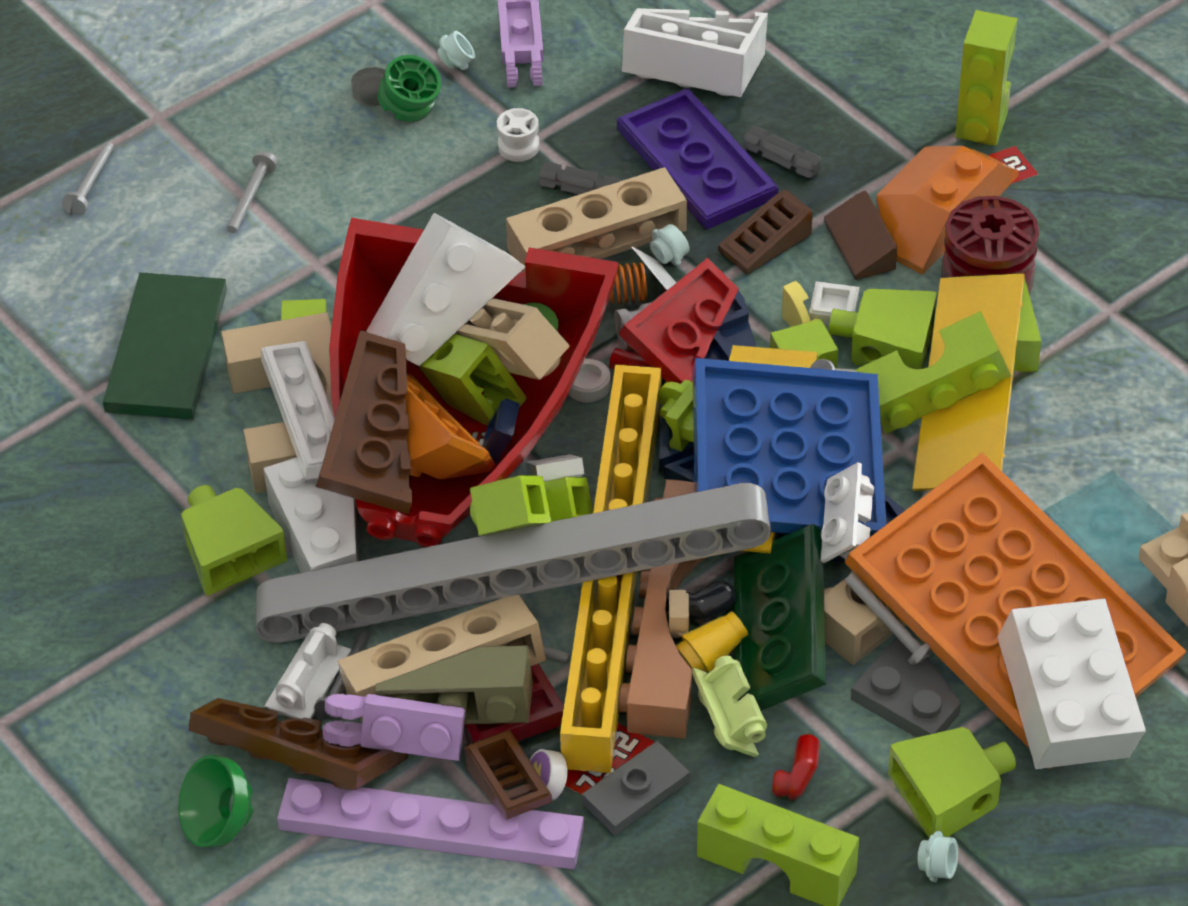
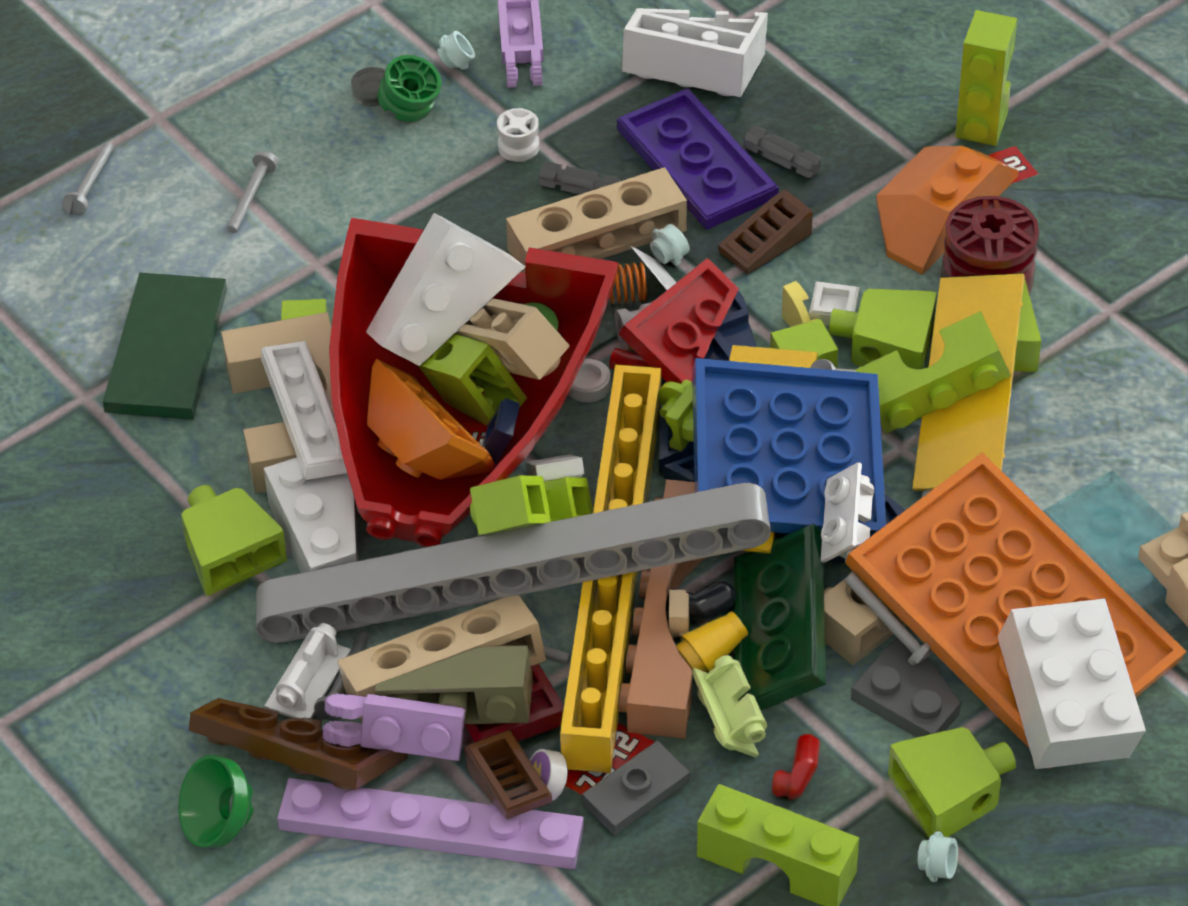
(369, 435): reddish brown wing -> none
(862, 237): reddish brown slope -> none

